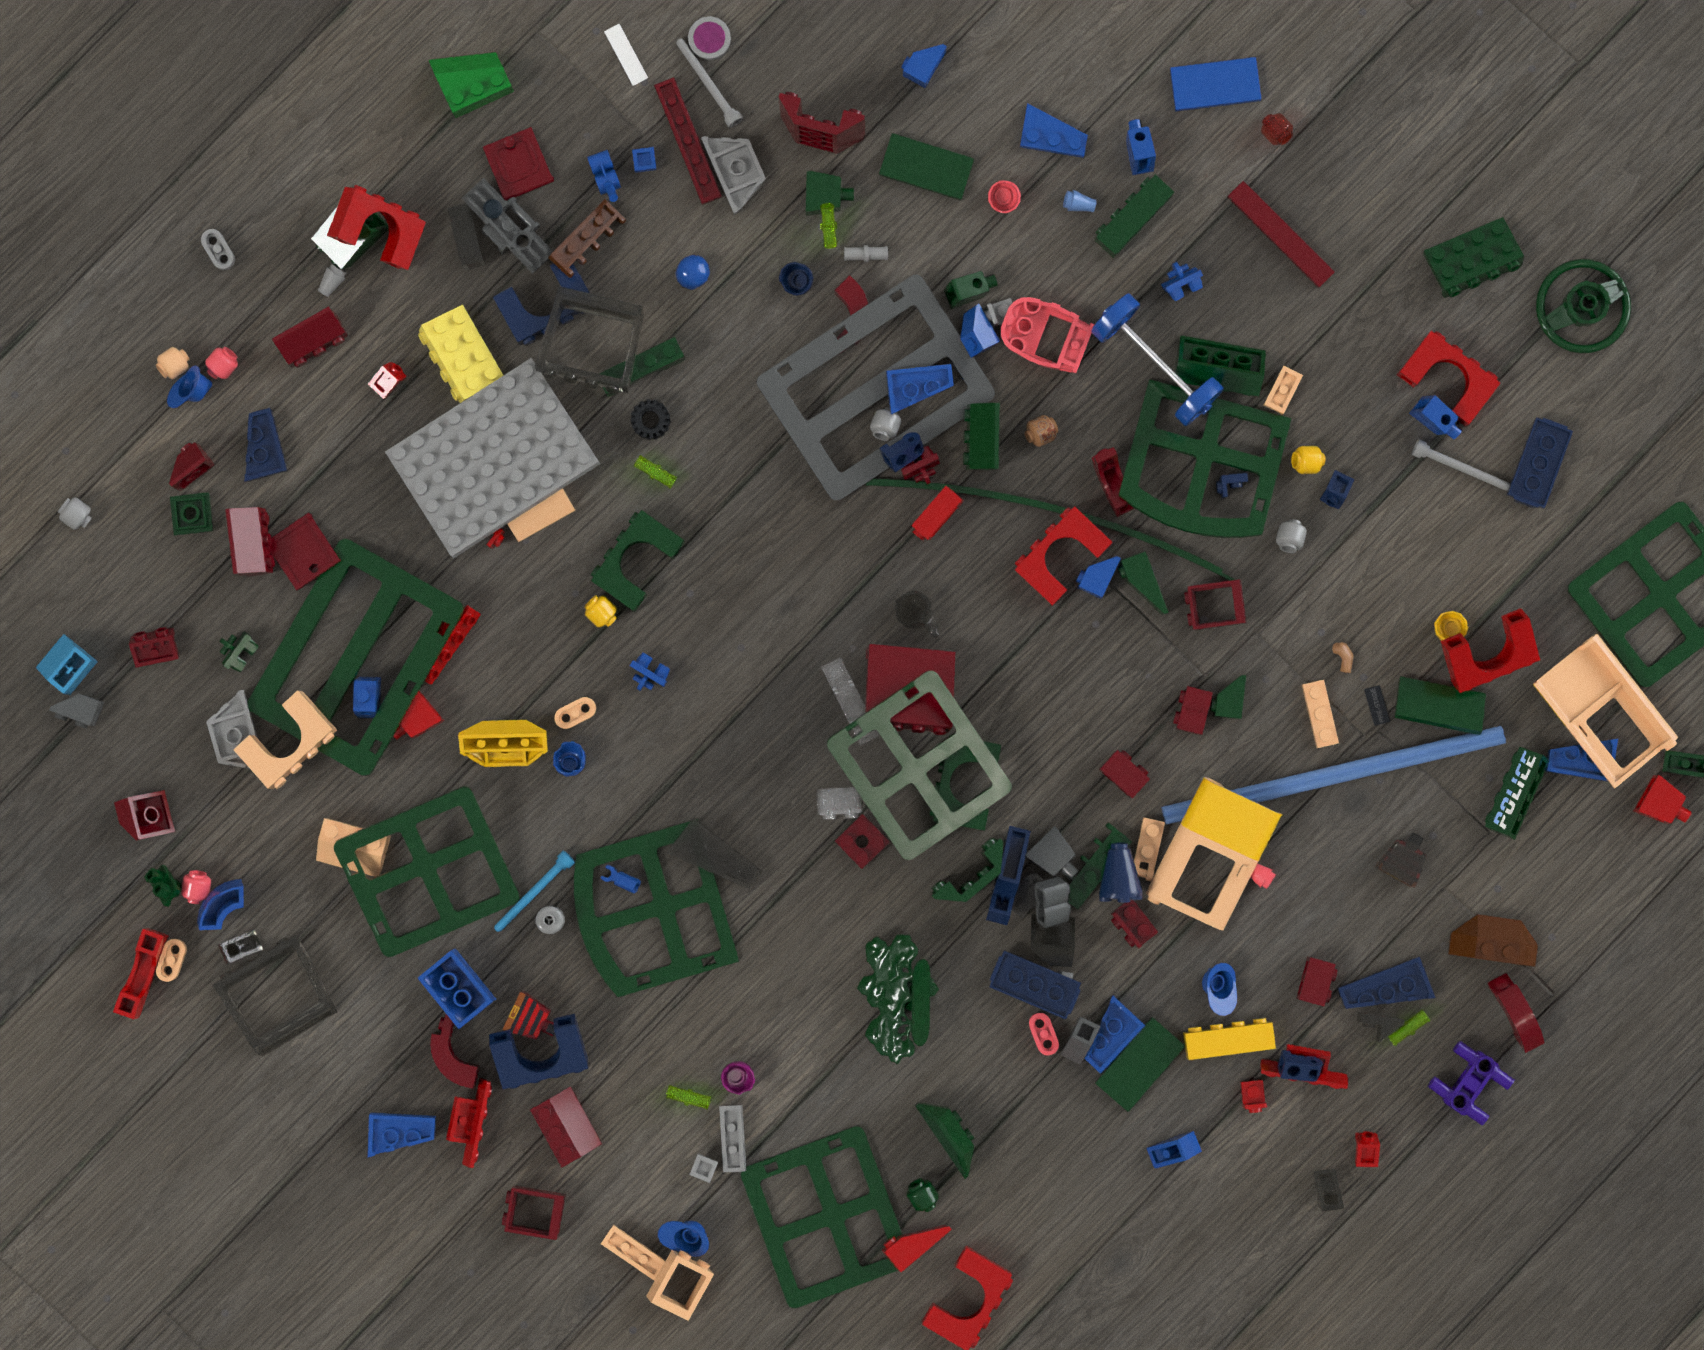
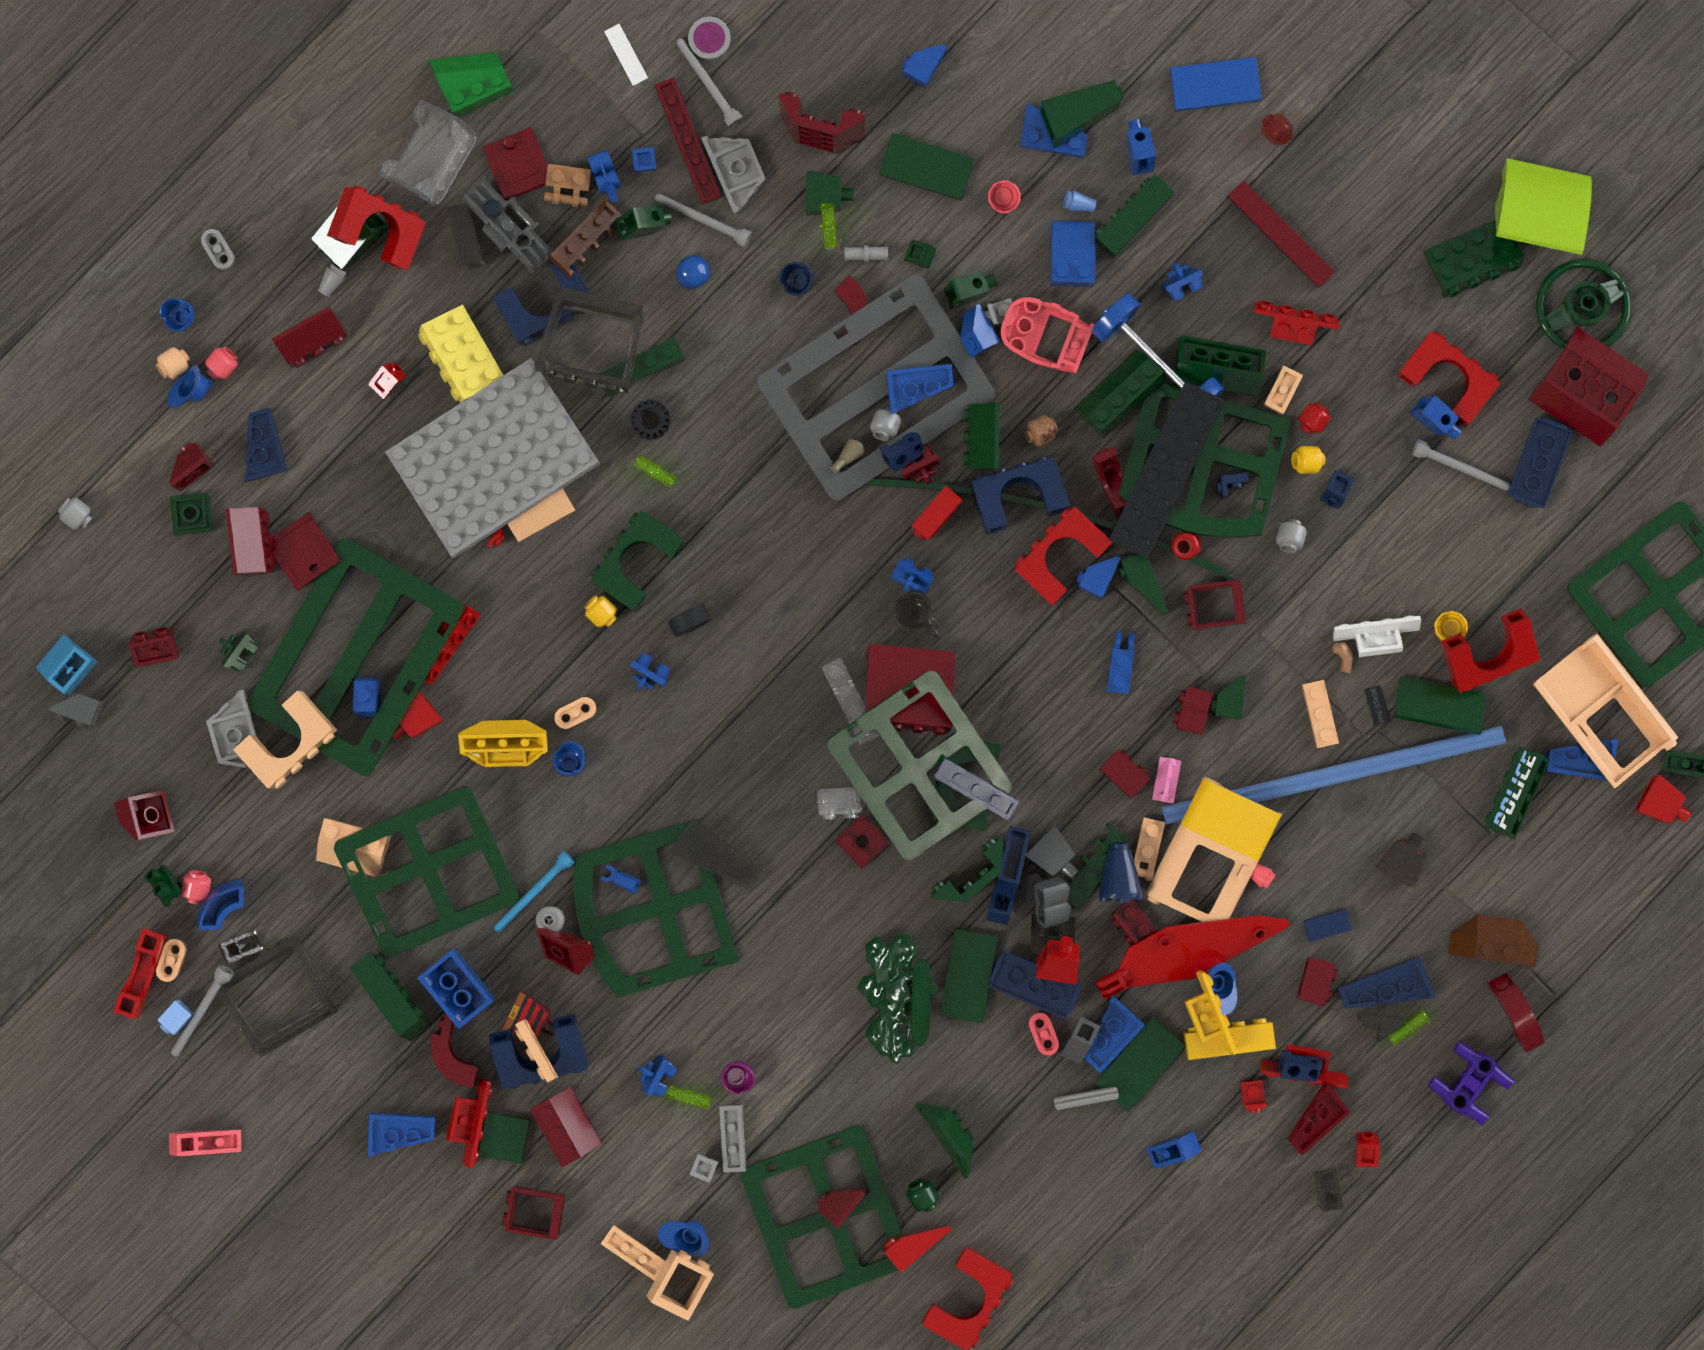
(175, 1017): none -> light blue brick
(177, 314): none -> blue hair
(204, 1142): none -> coral slope
(222, 975): none -> light grey piece
(390, 997): none -> dark green wedge
(431, 155): none -> clear windscreen
(504, 1137): none -> dark green tile
(535, 1051): none -> light nougat plate
(566, 950): none -> dark red slope
(568, 178): none -> medium nougat plate
(642, 221): none -> dark green torso
(653, 1073): none -> blue hips
(689, 620): none -> black tyre
(741, 236): none -> light grey piece
(839, 1203): none -> dark red slope
(851, 452): none -> dark tan cone
(912, 577): none -> blue hips
(920, 254): none -> dark green slope
(968, 975): none -> dark green tile
(975, 788): none -> plate
(1041, 475): none -> dark blue arch
(1059, 961): none -> red torso
(1072, 254): none -> blue slope
(1076, 111): none -> dark green slope
(1086, 1098): none -> light grey axle
(1120, 393): none -> dark green slope
(1121, 665): none -> blue hinge
(1166, 780): none -> bright pink hinge
(1167, 470): none -> black plate
(1180, 547): none -> red head
(1185, 949): none -> red wing
(1207, 1016): none -> yellow bracket
(1295, 324): none -> red bracket
(1314, 418): none -> red head
(1318, 1119): none -> dark red wing
(1327, 925): none -> dark blue tile
(1377, 636): none -> white bracket
(1543, 206): none -> lime slope
(1582, 401): none -> dark red slope

